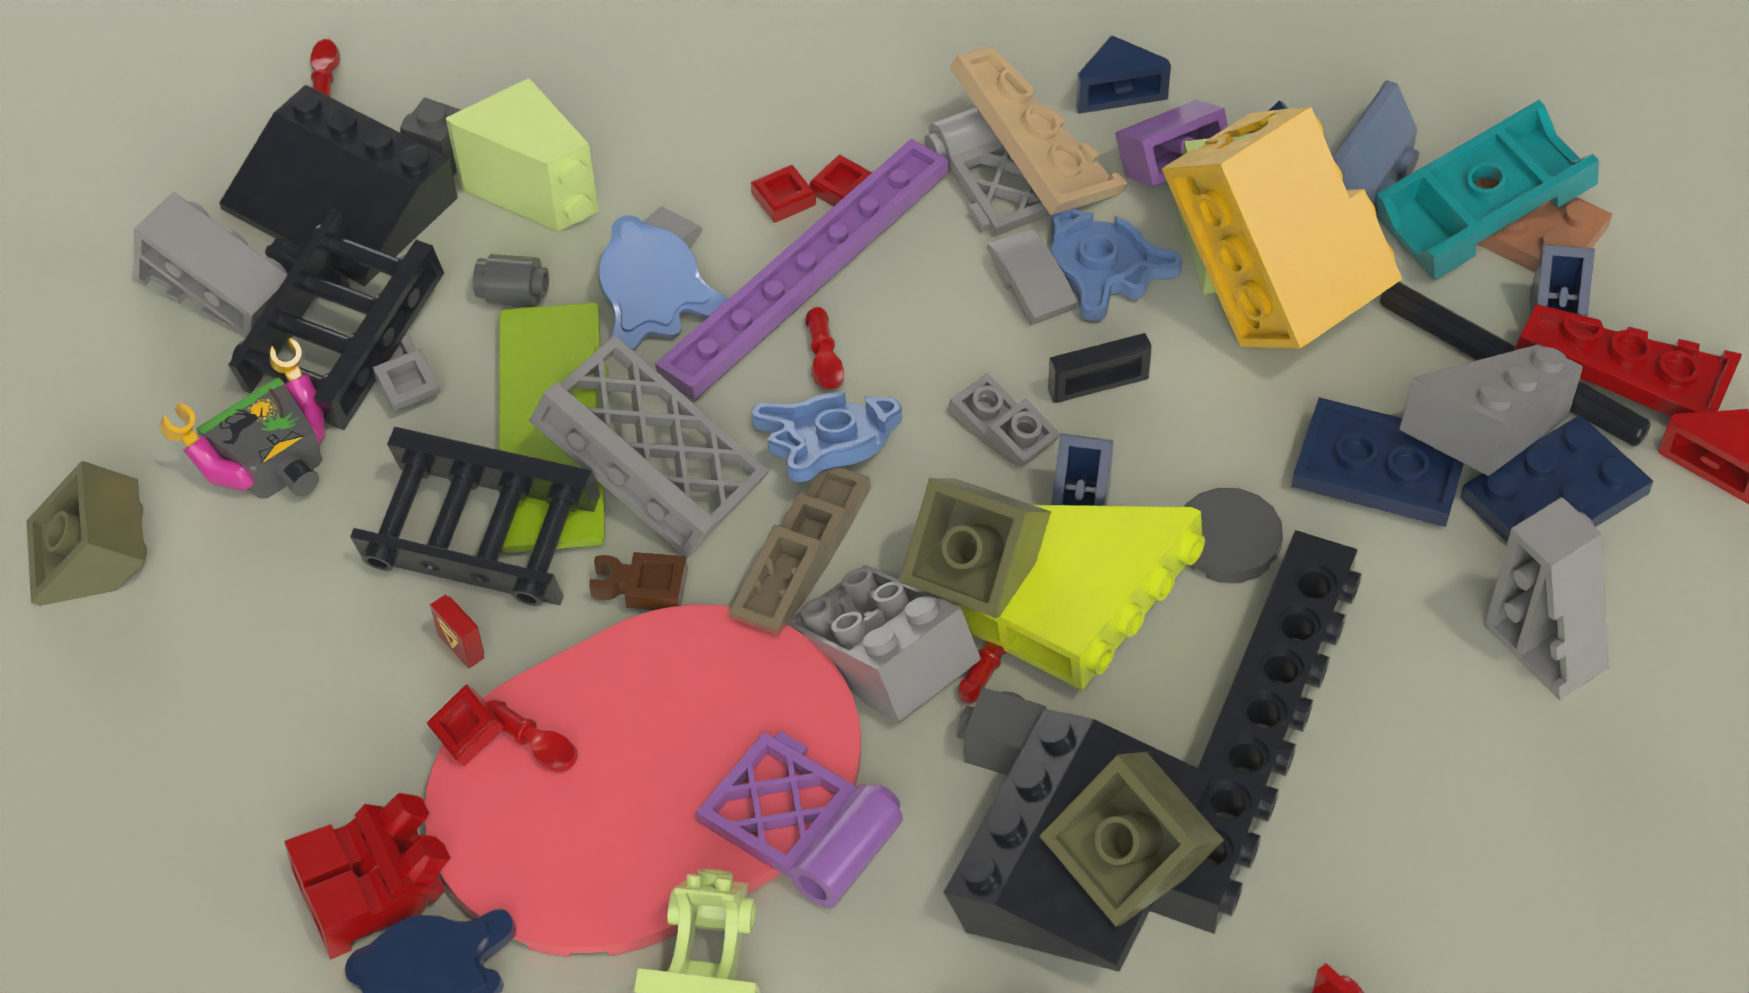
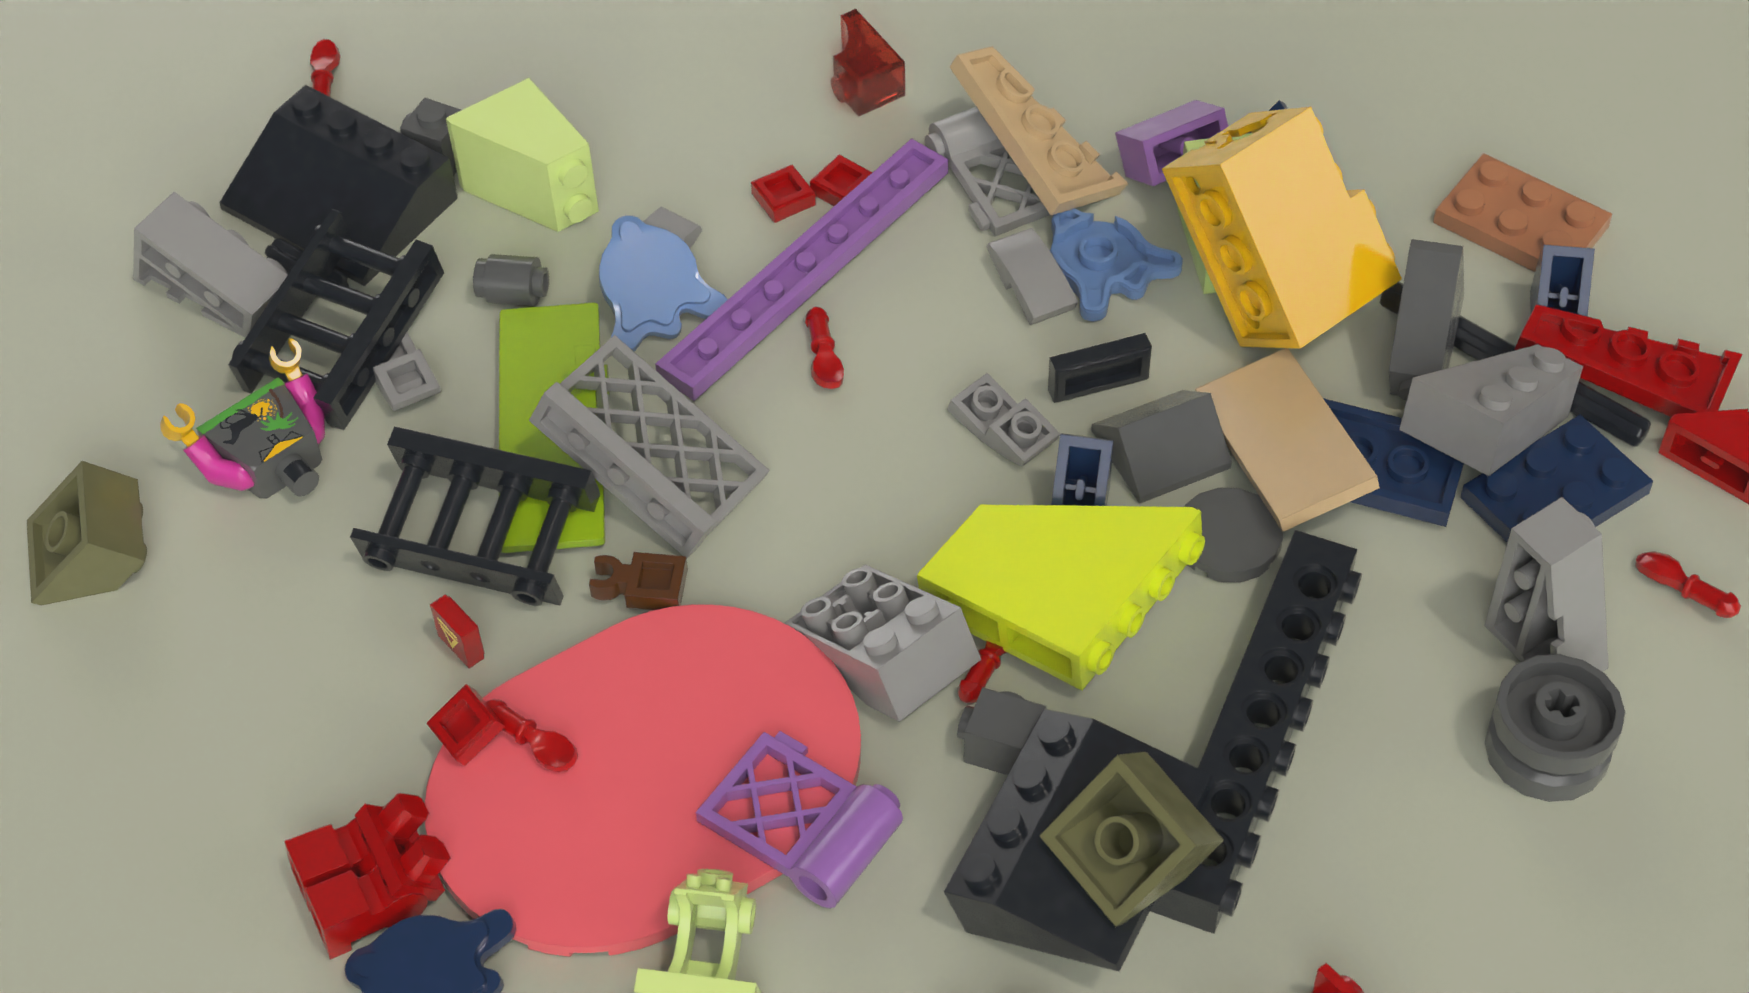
(800, 549): dark tan slope -> none
(826, 431): medium blue tile -> none
(867, 69): none -> clear red arch
(973, 545): olive slope -> none
(1122, 77): dark blue slope -> none
(1166, 443): none -> dark grey slope
(1288, 440): none -> tan tile
(1379, 144): sand blue wedge -> none
(1427, 313): none -> dark grey slope
(1444, 214): teal piece -> none
(1554, 727): none -> dark grey wheel
(1669, 572): none -> red piece

